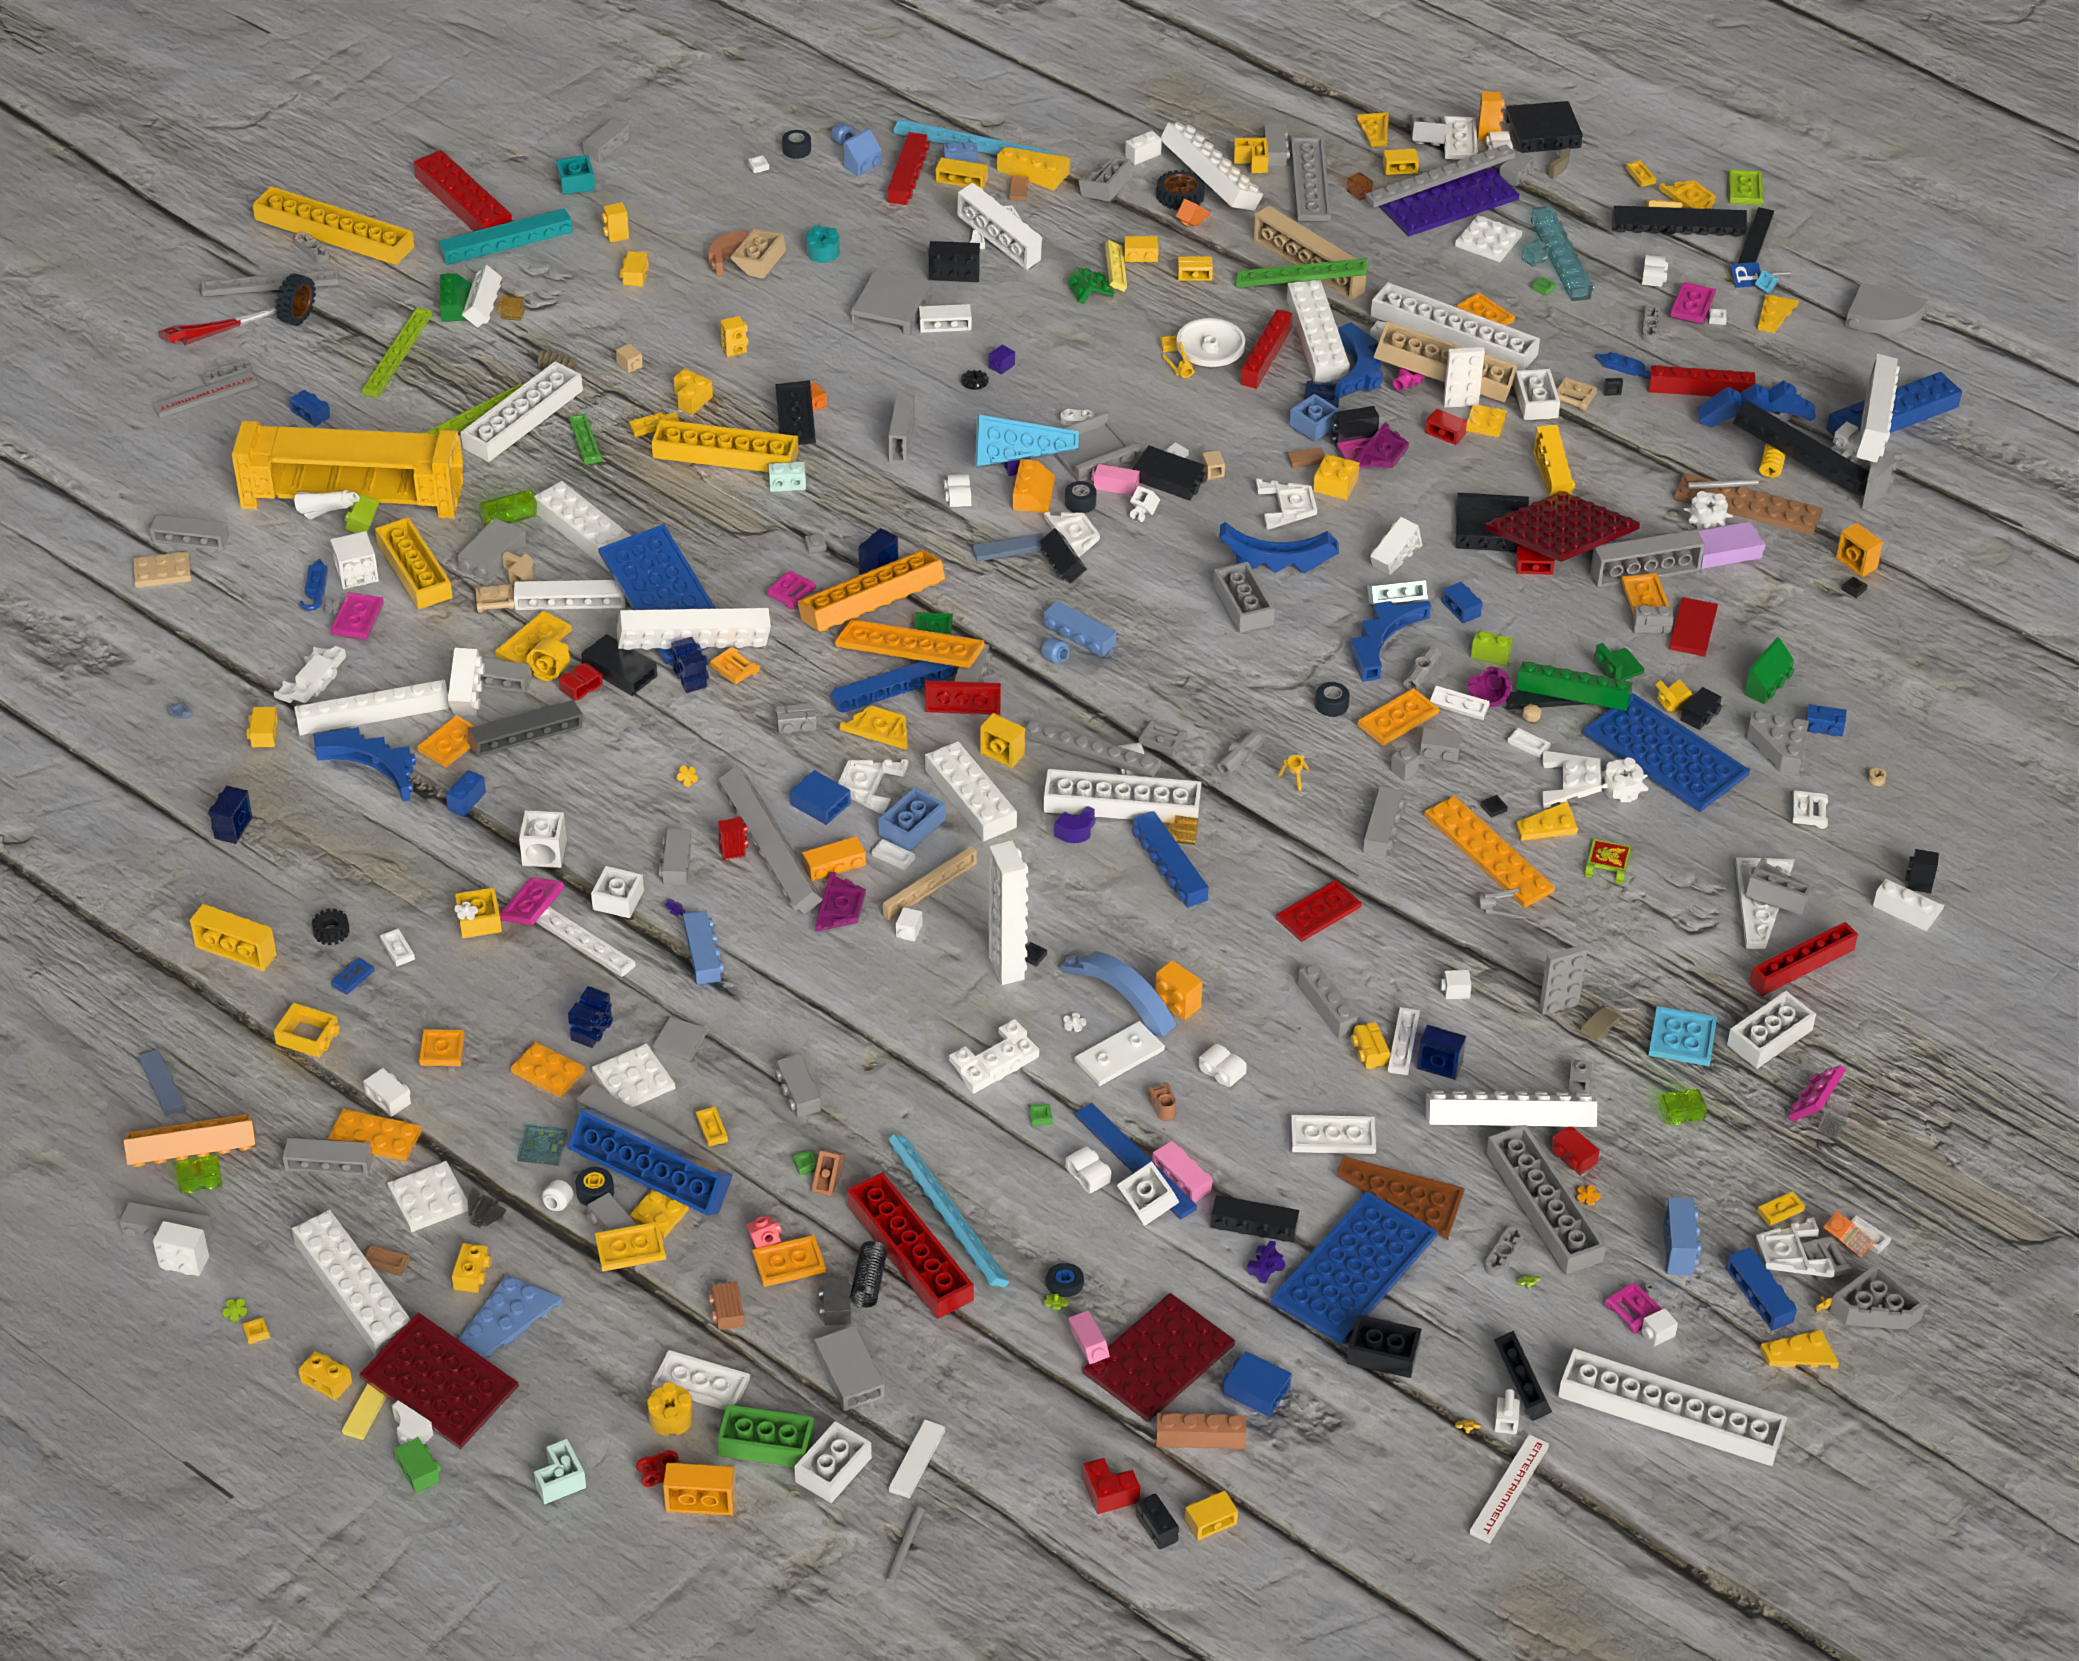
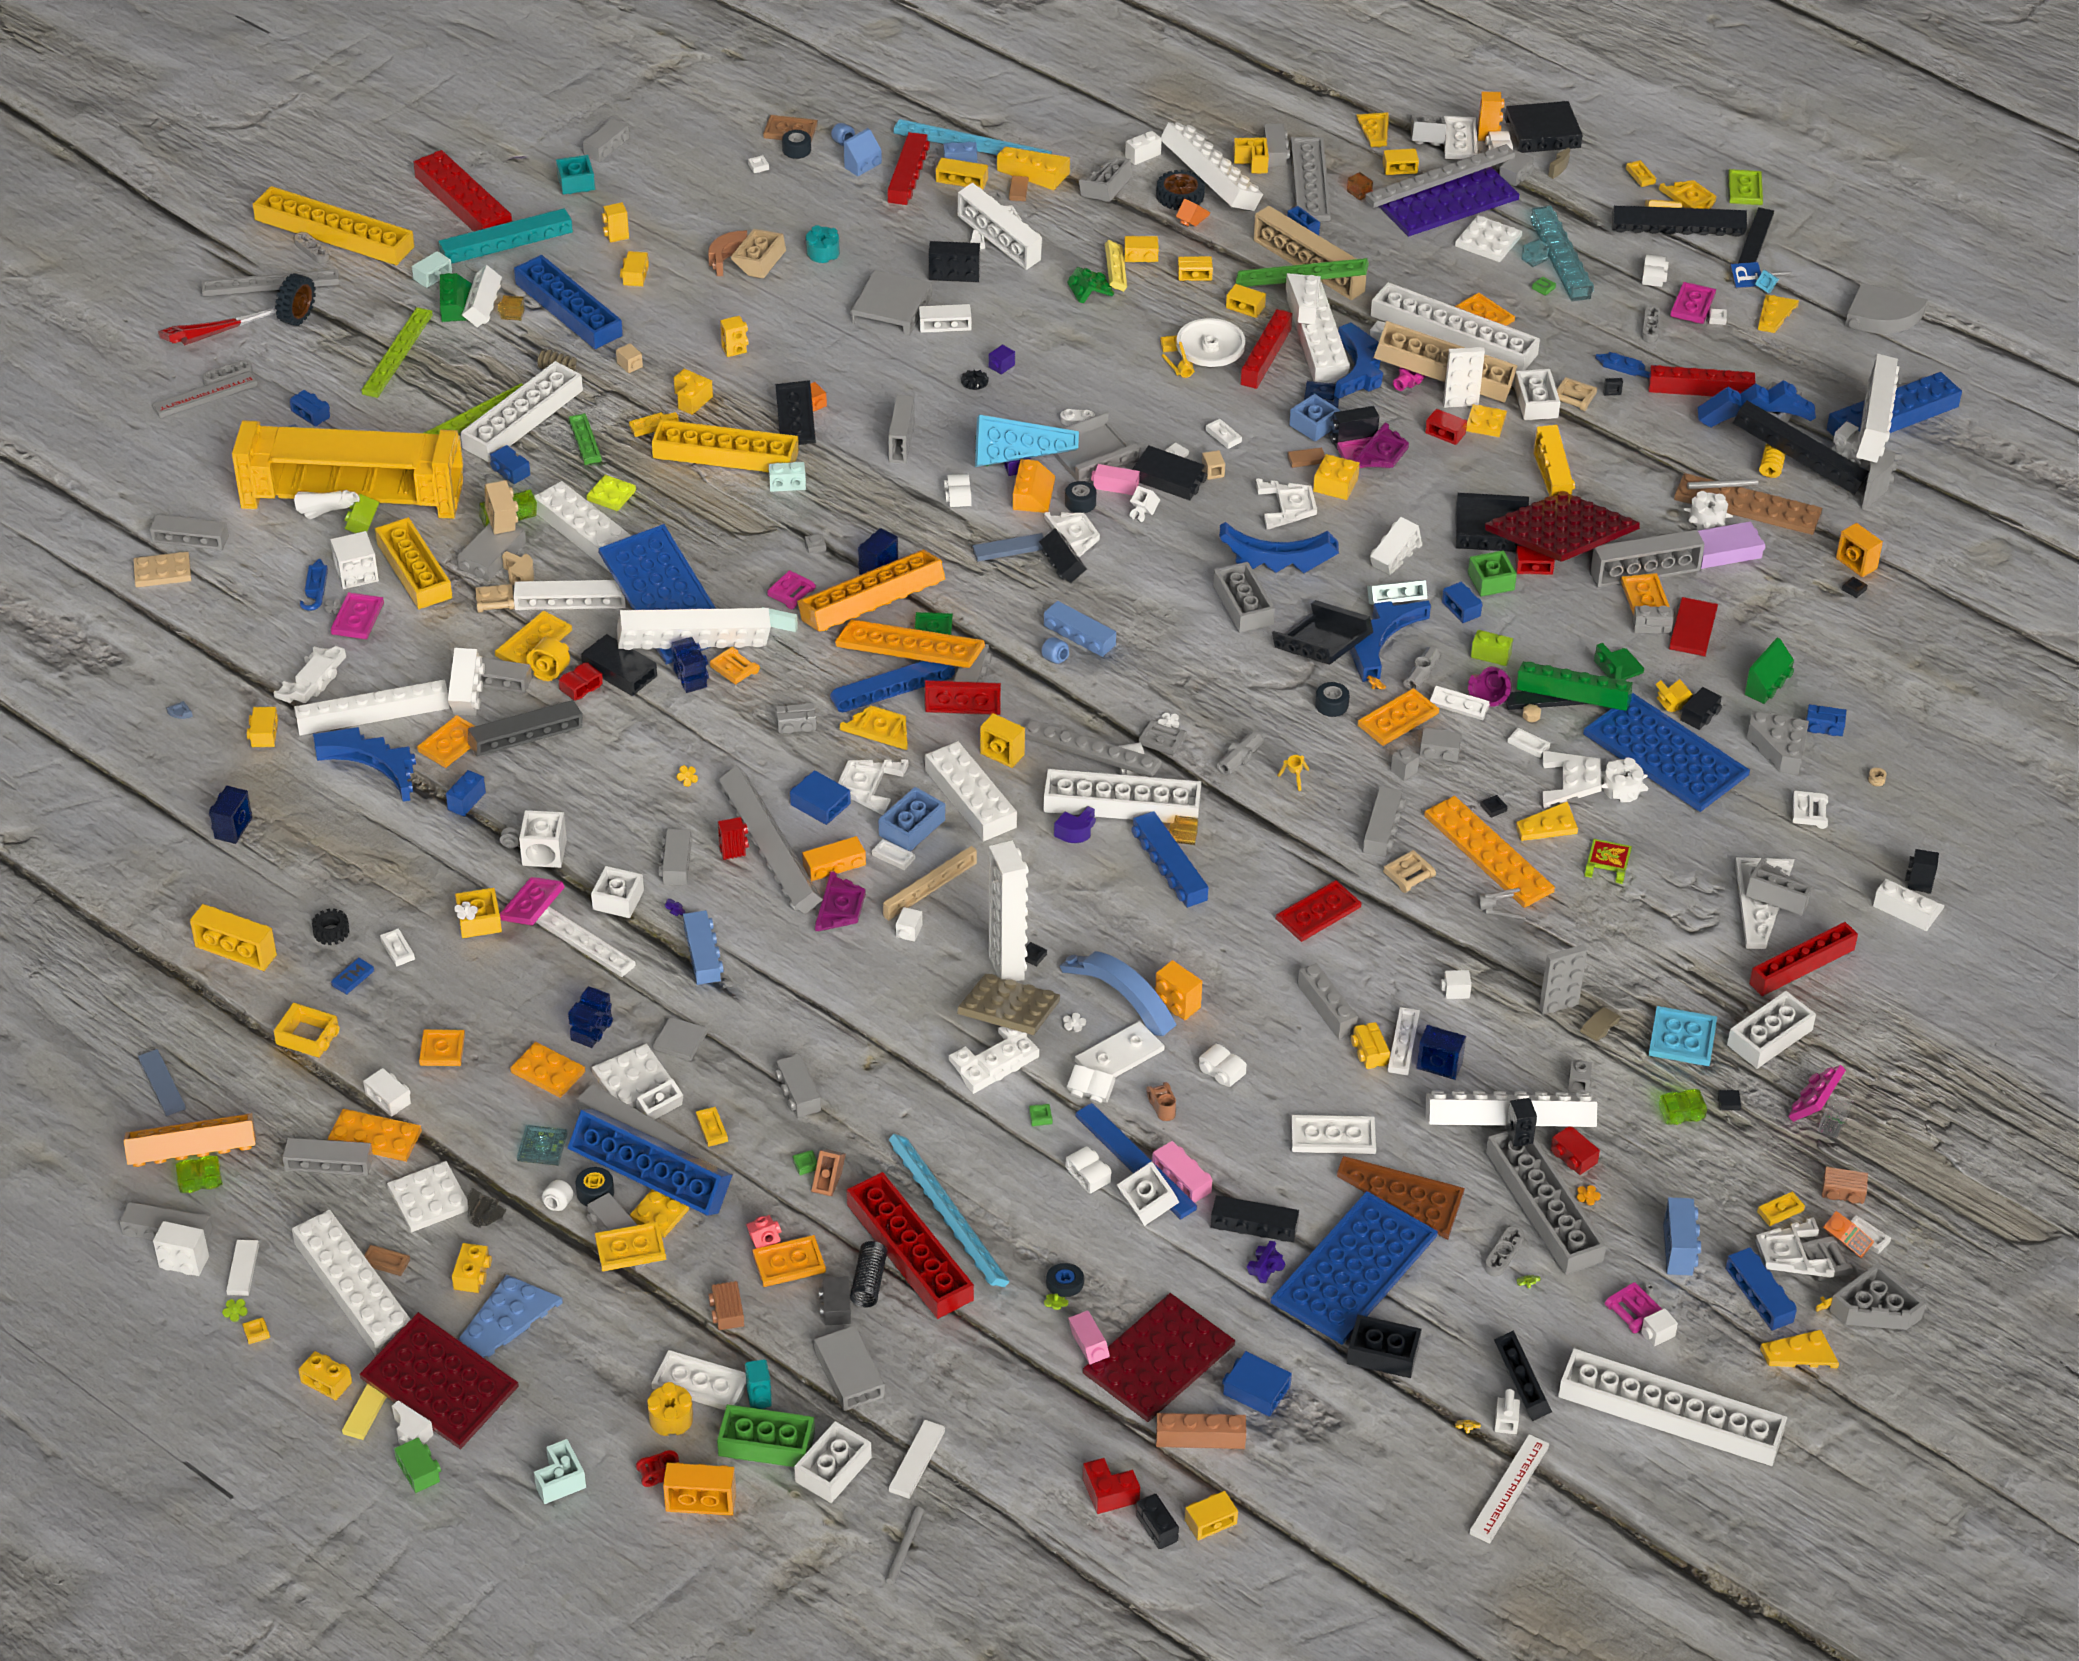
(242, 1267): none -> white tile
(429, 269): none -> light aqua brick
(501, 507): none -> tan brick
(509, 465): none -> blue brick
(510, 837): none -> light grey wheel
(568, 301): none -> blue brick
(611, 492): none -> neon yellow plate
(660, 1100): none -> white brick
(758, 1384): none -> teal brick
(779, 125): none -> medium nougat tile
(783, 620): none -> light aqua tile
(1009, 1004): none -> dark tan plate
(1091, 1084): none -> white brick
(1168, 721): none -> white plant
(1223, 433): none -> white plate
(1246, 300): none -> yellow brick
(1304, 219): none -> blue brick
(1304, 296): none -> white wedge
(1325, 633): none -> black panel
(1376, 682): none -> light orange plant
(1406, 866): none -> tan plate
(1492, 573): none -> bright green brick
(1521, 1122): none -> black brick
(1729, 1100): none -> black tile
(1844, 1185): none -> nougat brick

